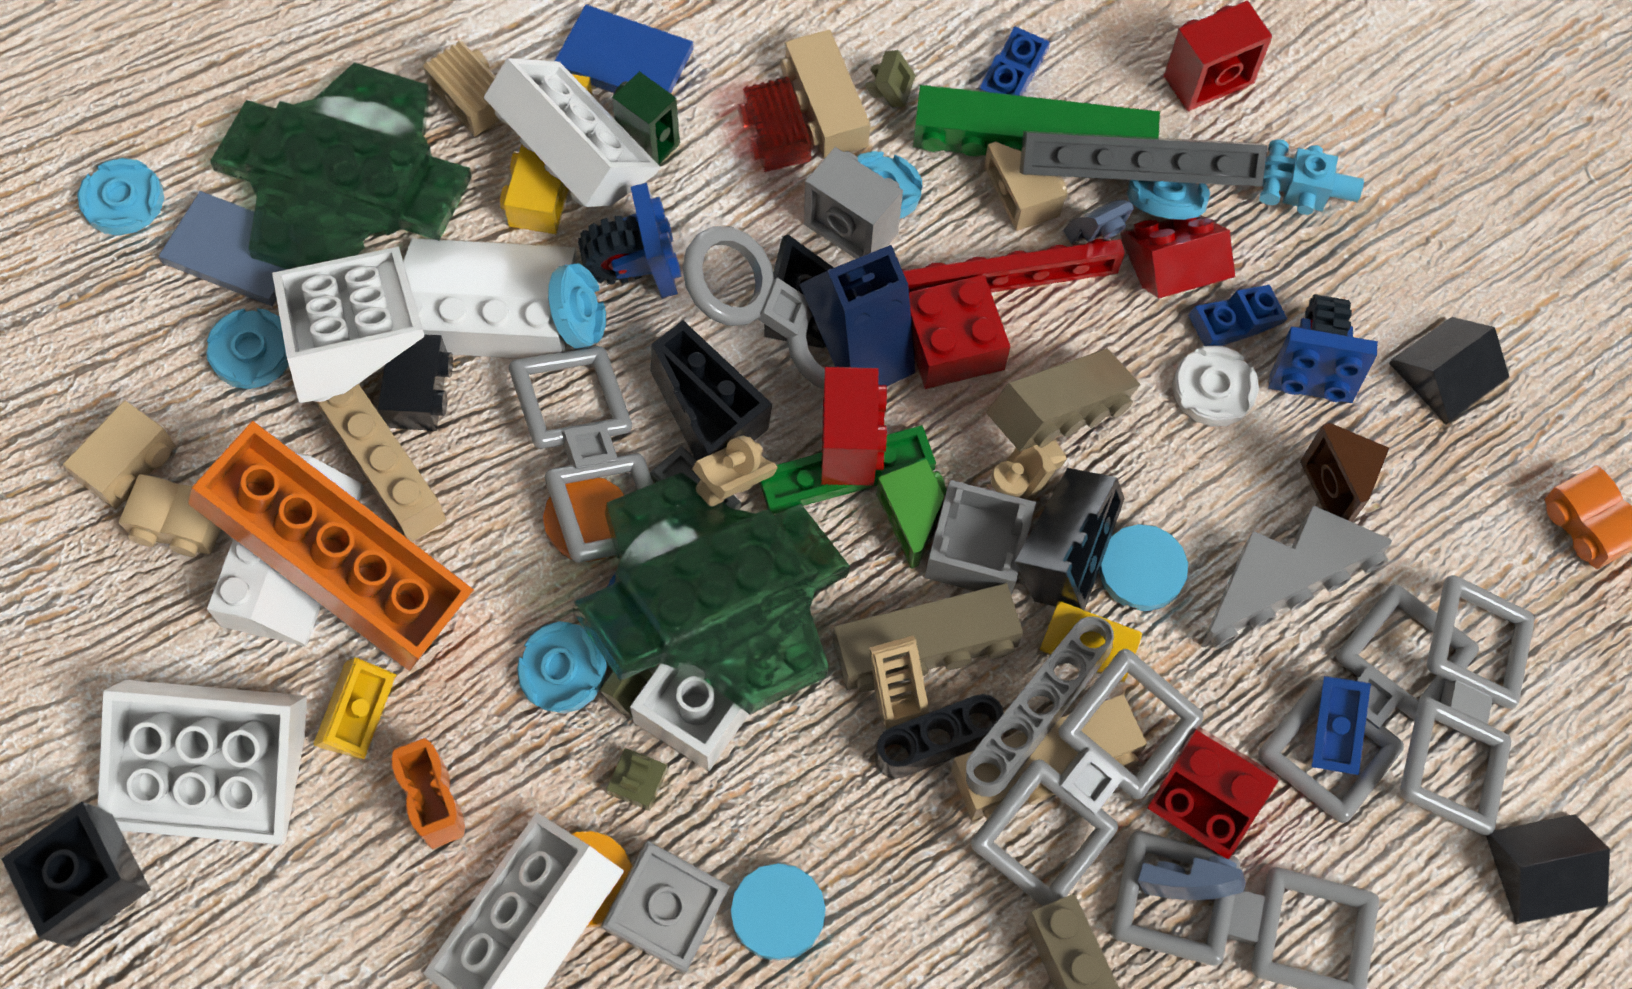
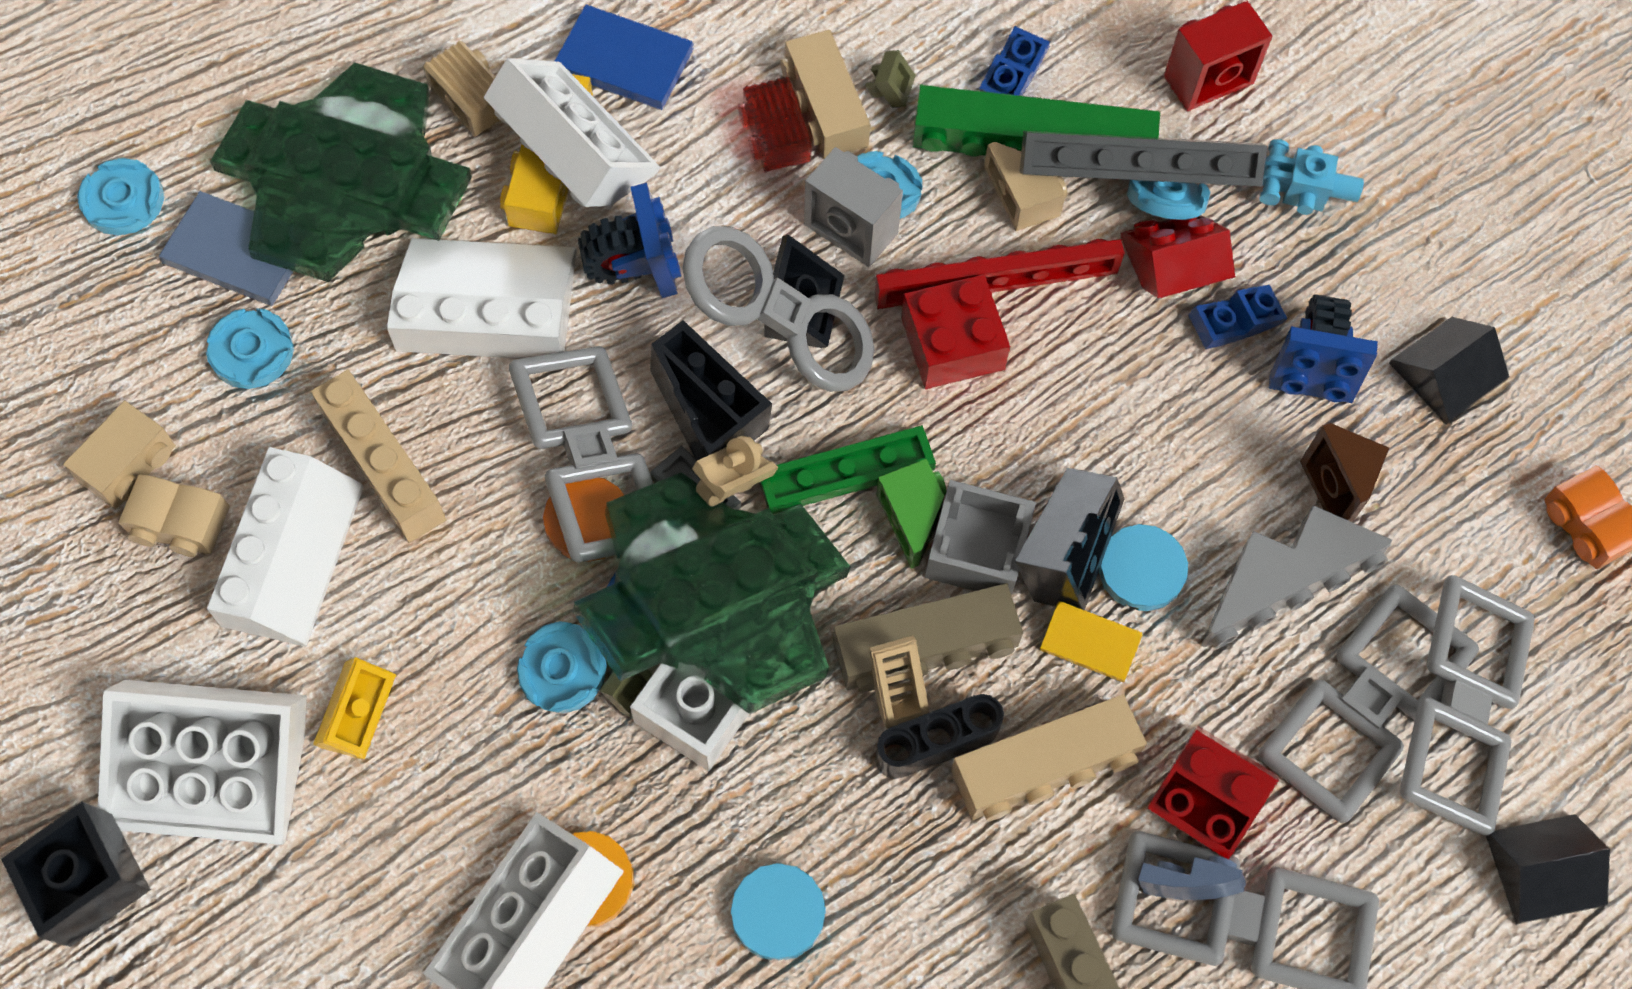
(329, 545): orange brick -> none
(345, 320): white slope -> none
(414, 385): black brick -> none
(429, 798): orange brick -> none
(575, 305): medium azure tile -> none
(637, 779): olive tile -> none
(648, 115): dark green brick -> none
(665, 907): light grey tile -> none
(853, 426): red brick -> none
(865, 315): dark blue slope -> none
(1028, 470): tan hips -> none
(1036, 725): light grey beam -> none
(1063, 399): dark tan brick -> none
(1087, 779): light grey bar -> none
(1104, 221): sand blue slope -> none
(1215, 386): white tile -> none
(1341, 725): blue plate -> none

